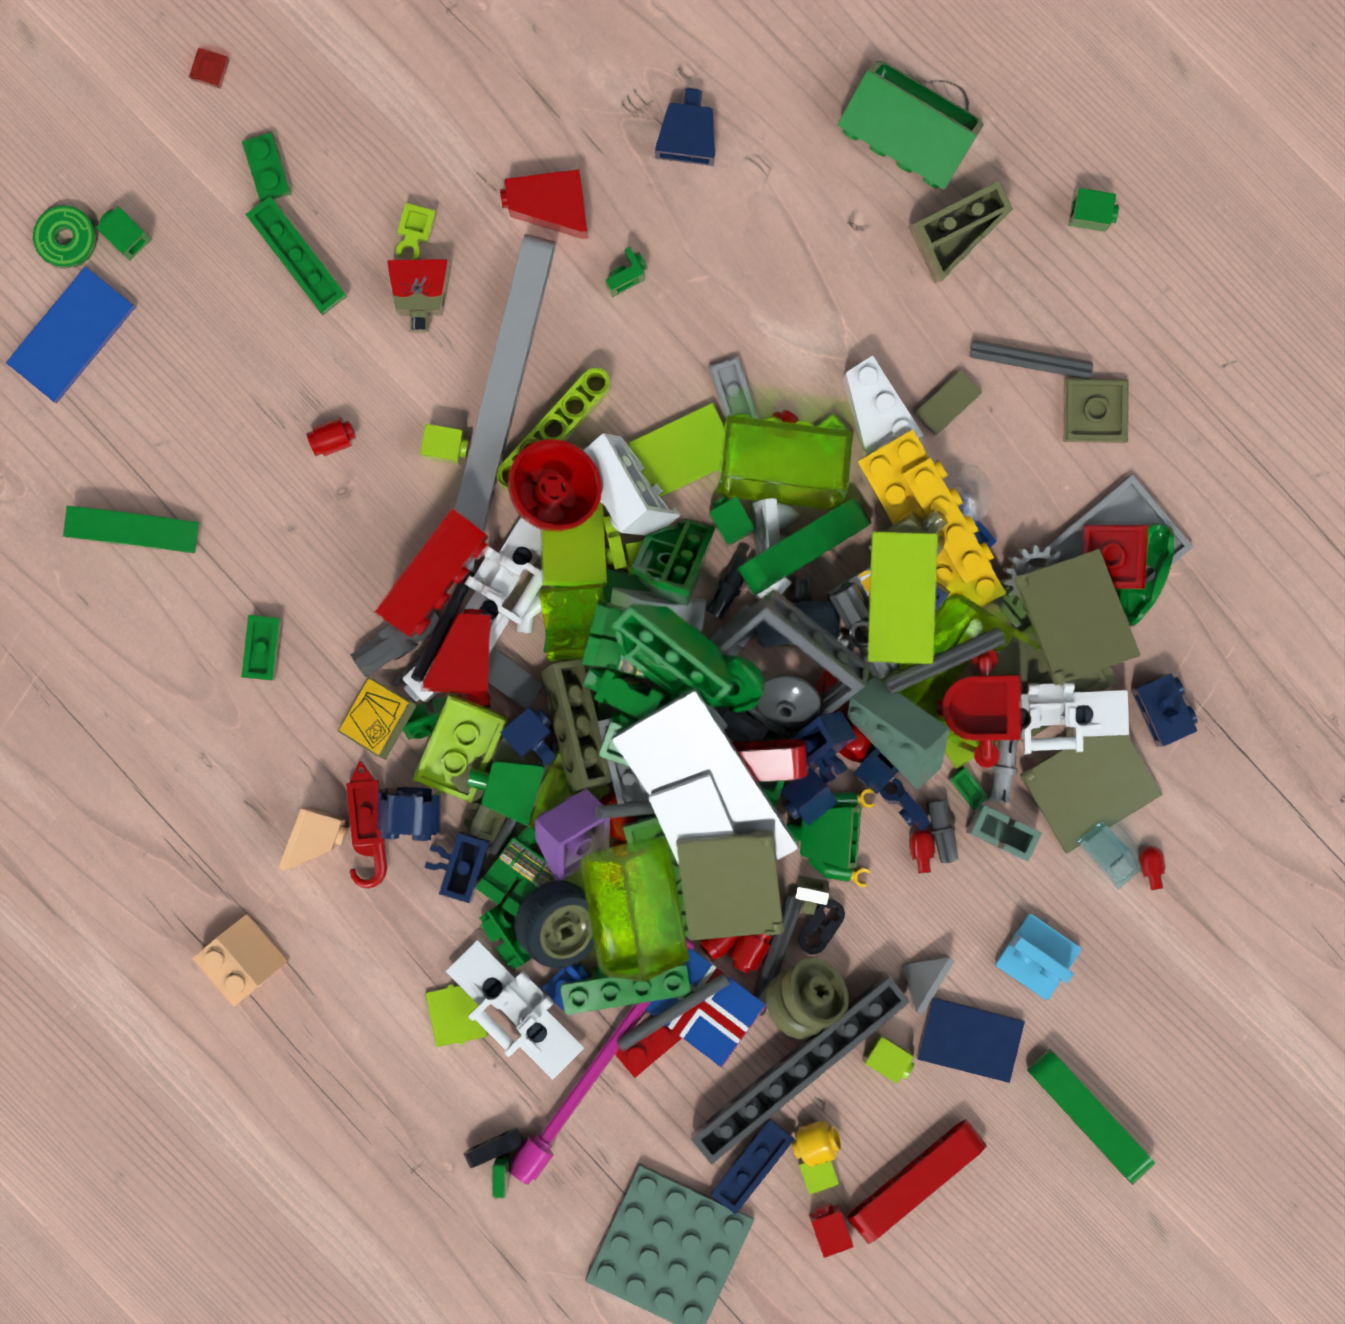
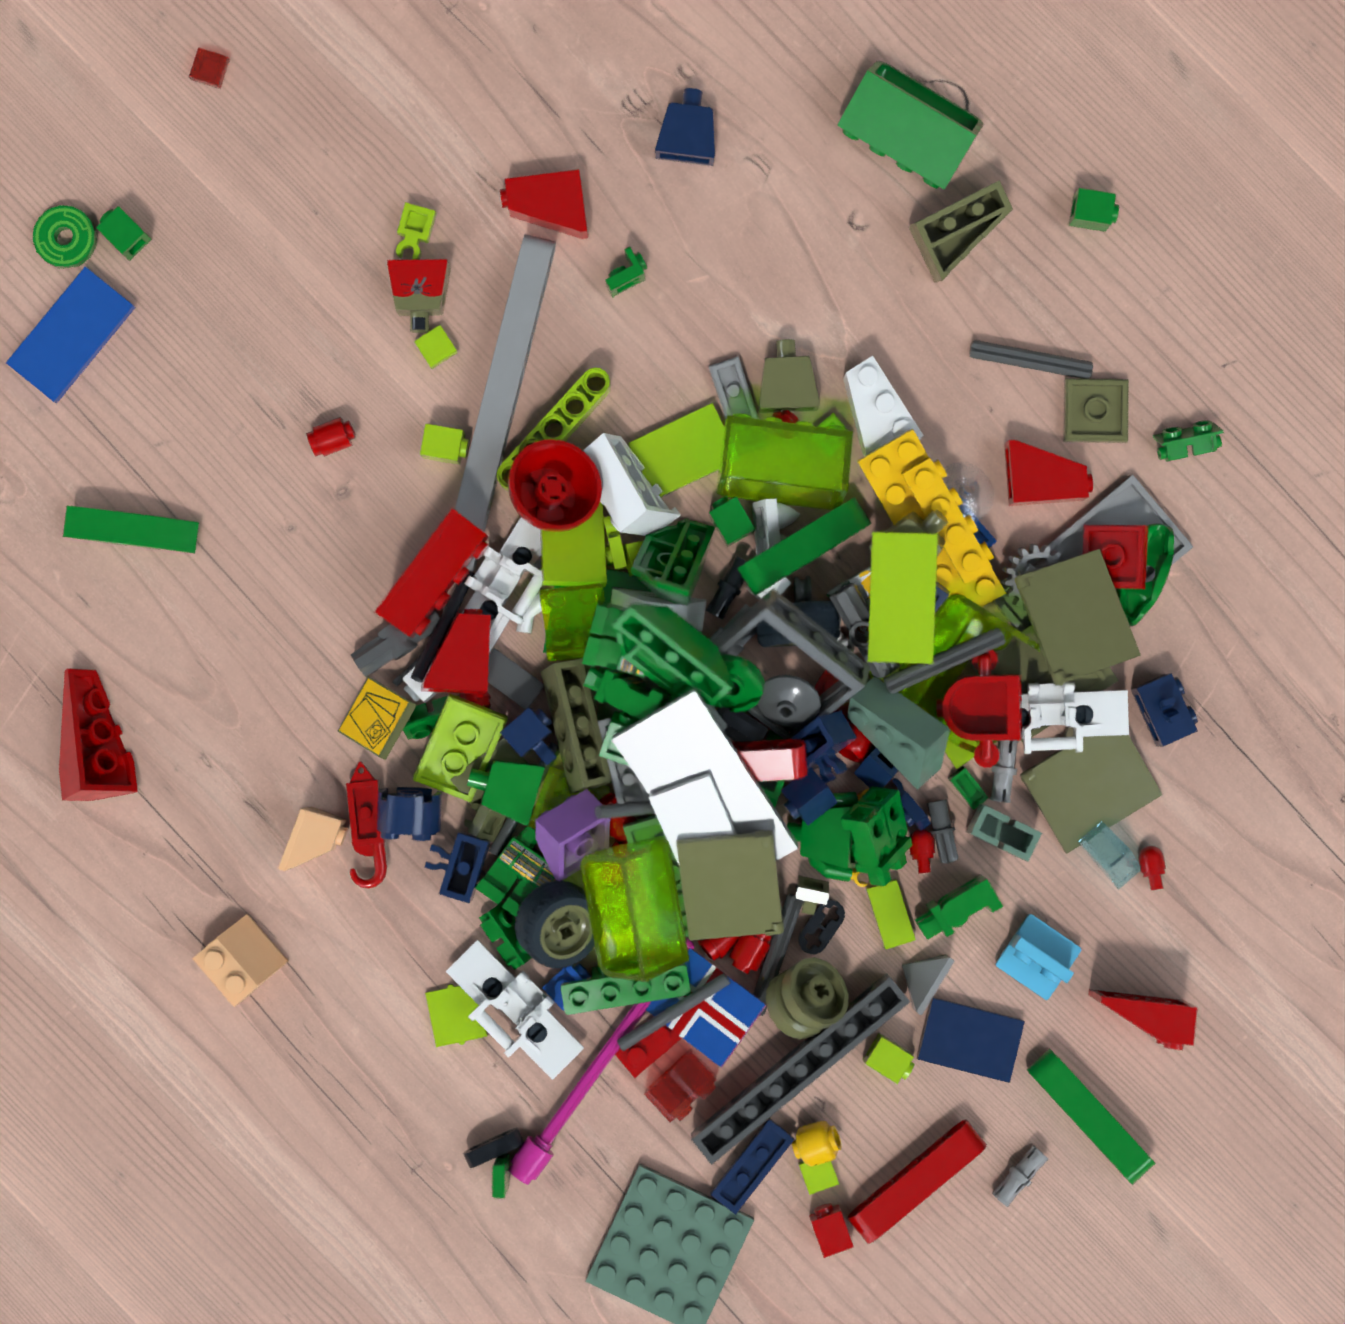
(91, 750): none -> red wedge
(261, 647): green plate -> none
(266, 167): green plate -> none
(296, 255): green plate -> none
(435, 346): none -> lime tile
(681, 1086): none -> clear red brick
(788, 382): none -> olive torso
(878, 834): none -> green hips
(890, 914): none -> lime tile
(948, 403): olive tile -> none
(957, 906): none -> green hips
(1020, 1176): none -> light grey pin
(1043, 477): none -> red slope
(1163, 1018): none -> red slope
(1202, 438): none -> green hinge

